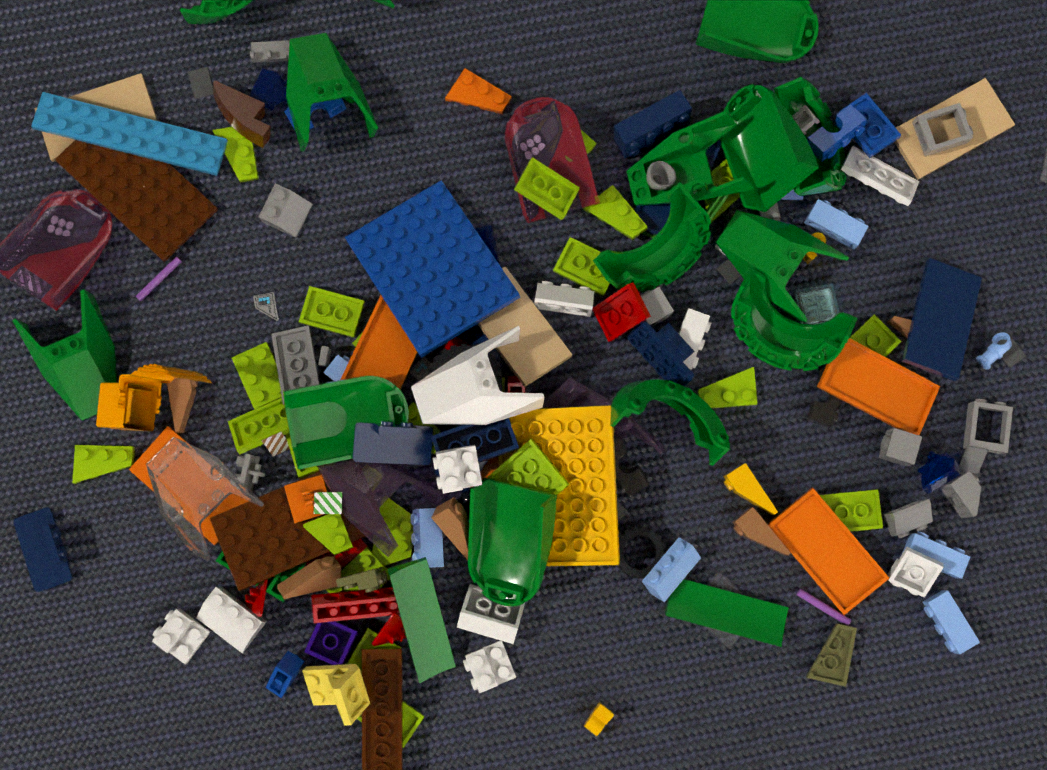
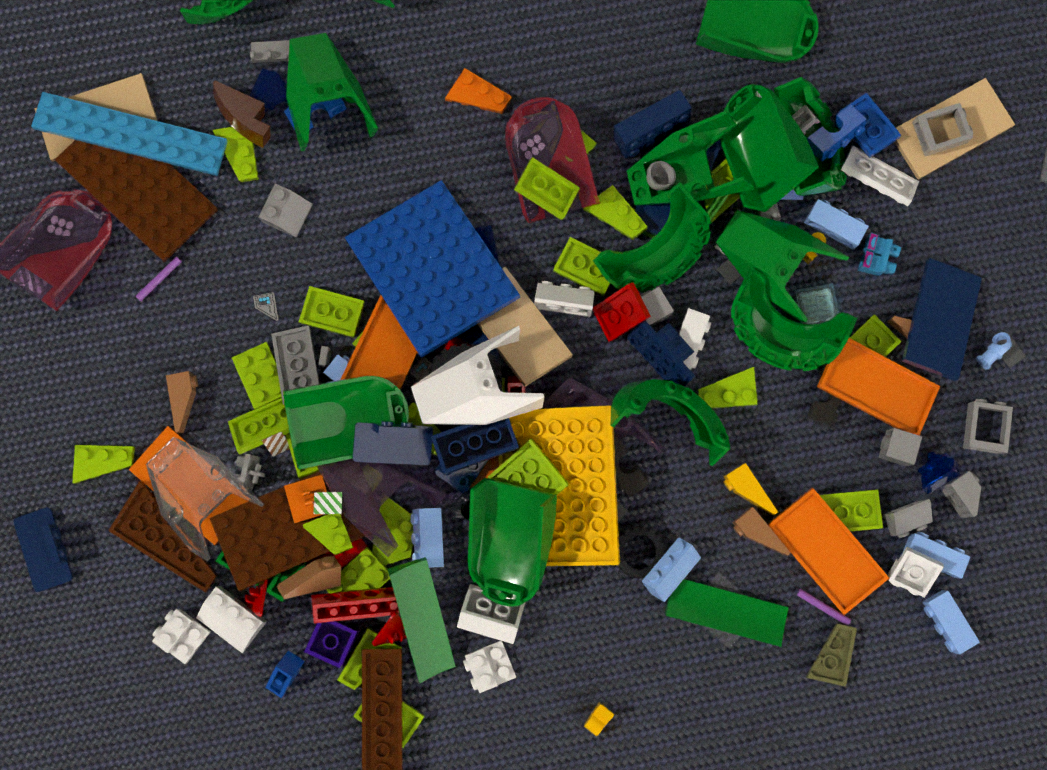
(77, 362): green windscreen -> none
(137, 397): light orange piece -> none
(150, 533): none -> reddish brown wing
(201, 82): dark grey sticker -> none
(338, 686): light yellow bracket -> none
(368, 580): olive plate -> none
(454, 523): medium nougat slope -> none
(457, 469): white plate -> none
(876, 255): none -> dark azure hips
(972, 459): dark grey sticker -> none

